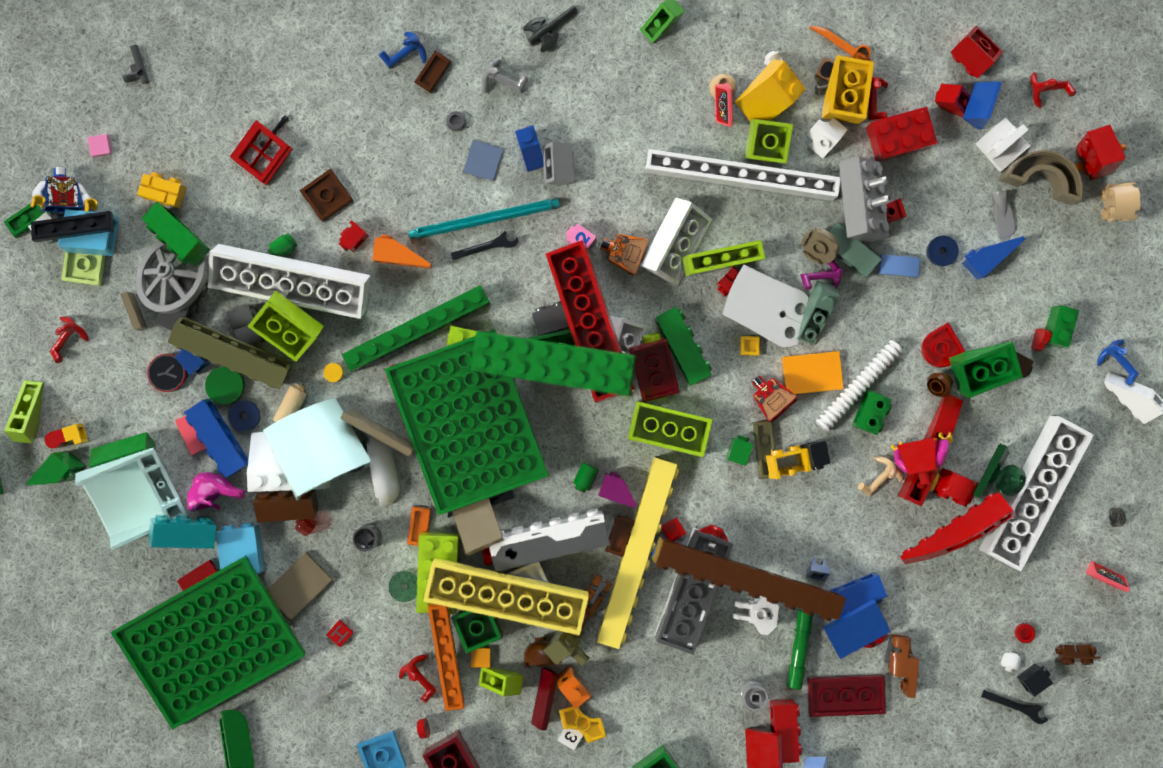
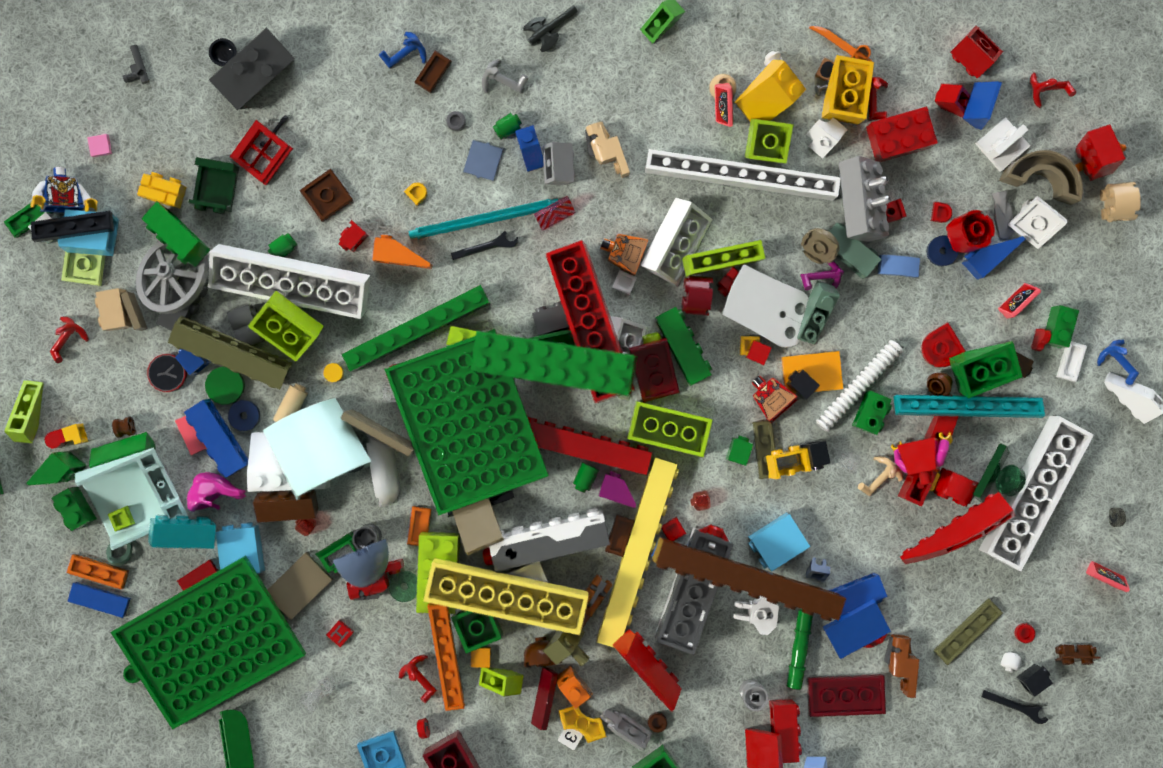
(73, 508): none -> green brick
(97, 571): none -> orange tile
(98, 599): none -> blue tile
(112, 310): none -> tan brick
(121, 518): none -> lime tile
(123, 427): none -> reddish brown wheel
(123, 559): none -> sand green piece
(130, 675): none -> green plate
(214, 185): none -> dark green panel
(222, 51): none -> black piece
(251, 68): none -> dark grey brick
(335, 550): none -> green window
(364, 565): none -> sand blue brick
(374, 590): none -> red plate
(416, 192): none -> yellow tile
(507, 126): none -> green brick
(554, 213): none -> clear pink tile
(579, 233): bright pink brick -> none
(591, 448): none -> red brick
(605, 148): none -> tan plate
(624, 282): none -> white tile
(627, 728): none -> light grey hinge
(648, 668): none -> red slope
(657, 722): none -> reddish brown tile
(698, 295): none -> dark red brick
(701, 500): none -> clear red piece
(758, 352): none -> red tile
(778, 542): none -> medium azure brick
(802, 384): none -> black brick
(941, 212): none -> red tile
(968, 631): none -> olive tile
(969, 407): none -> teal tile
(970, 231): none -> red brick
(1019, 300): none -> slope
(1037, 222): none -> white bracket
(1071, 362): none -> white tile

